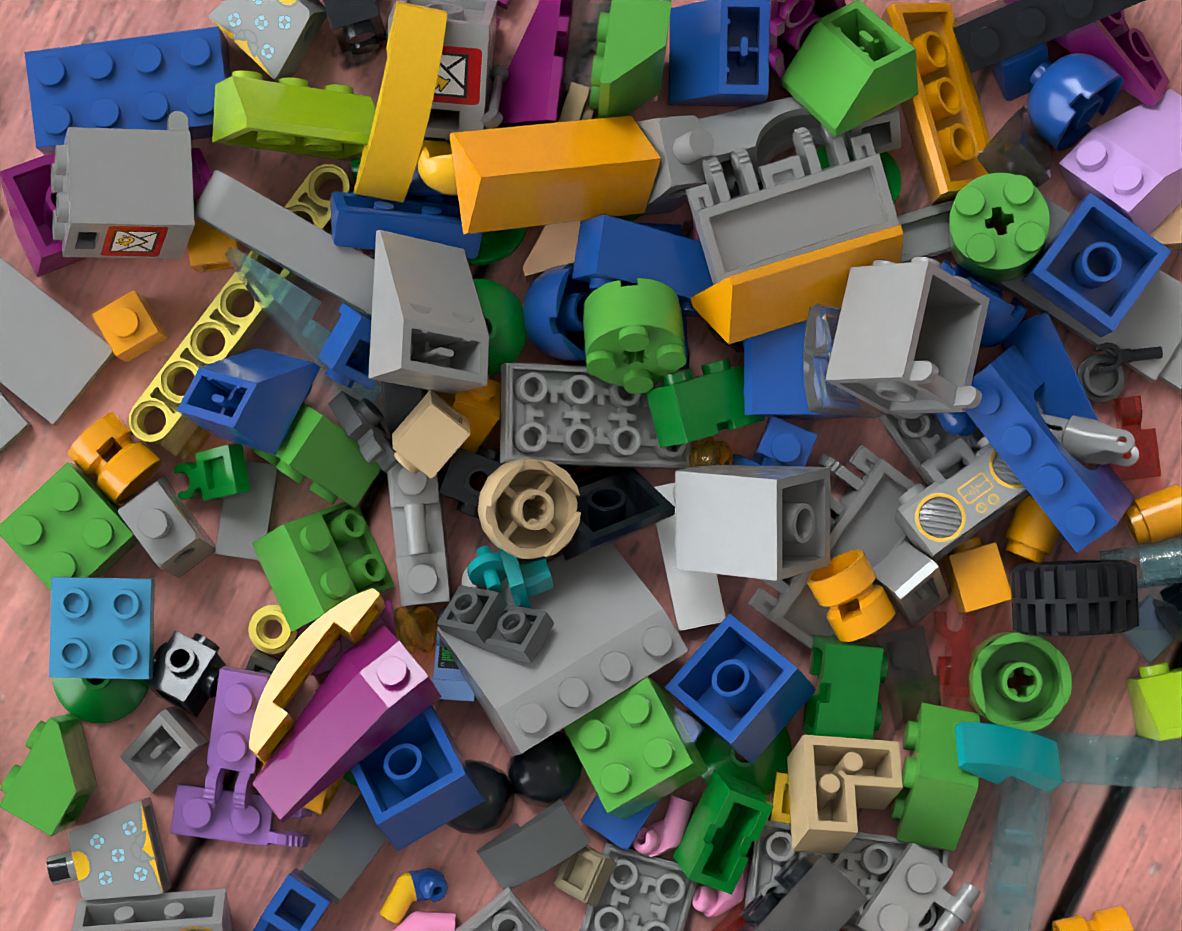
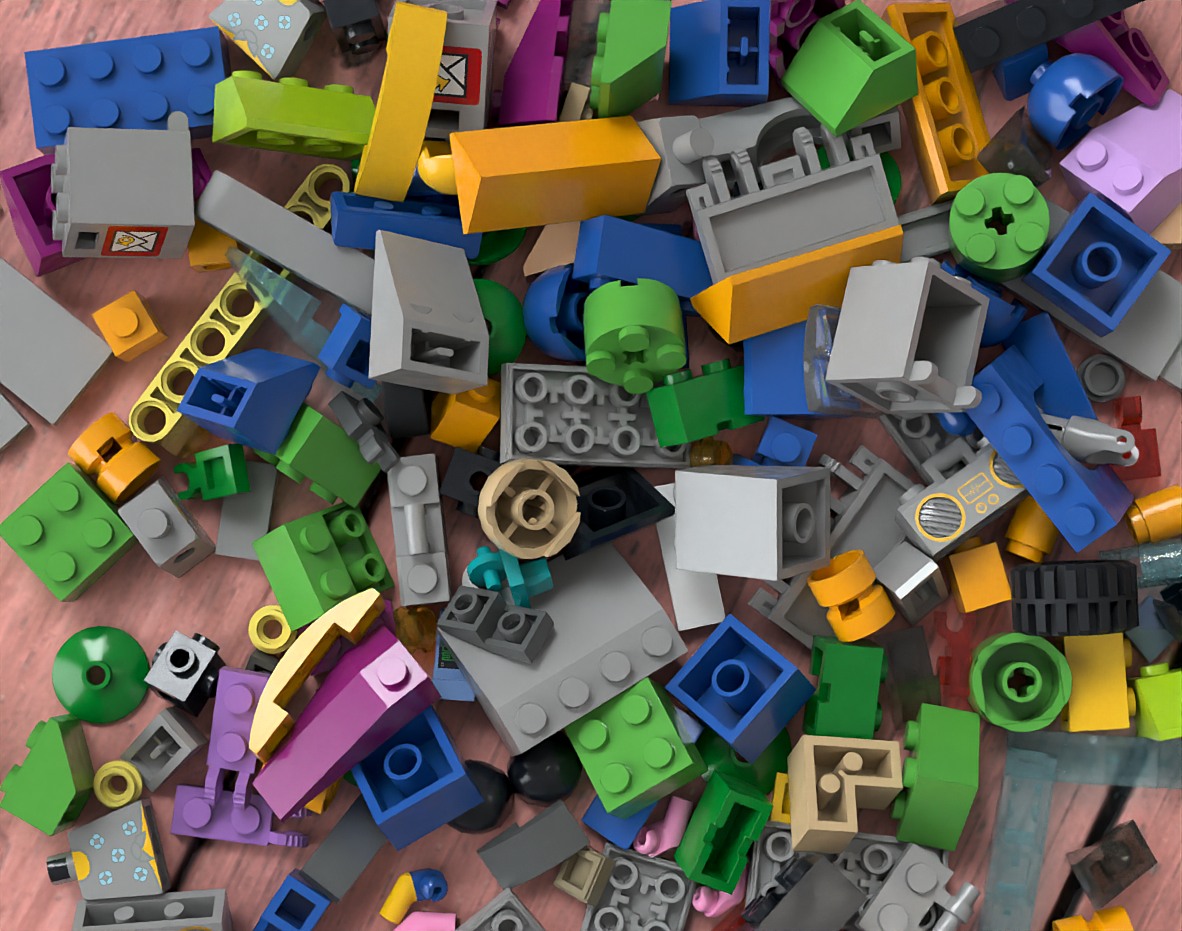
(101, 628): dark azure plate -> none
(103, 784): none -> light yellow plate
(429, 435): tan brick -> none
(493, 117): dark grey hinge -> none
(1005, 751): teal slope -> none
(1098, 682): none -> yellow brick
(1112, 863): none -> clear smoke slope
(1128, 355): black hand -> none

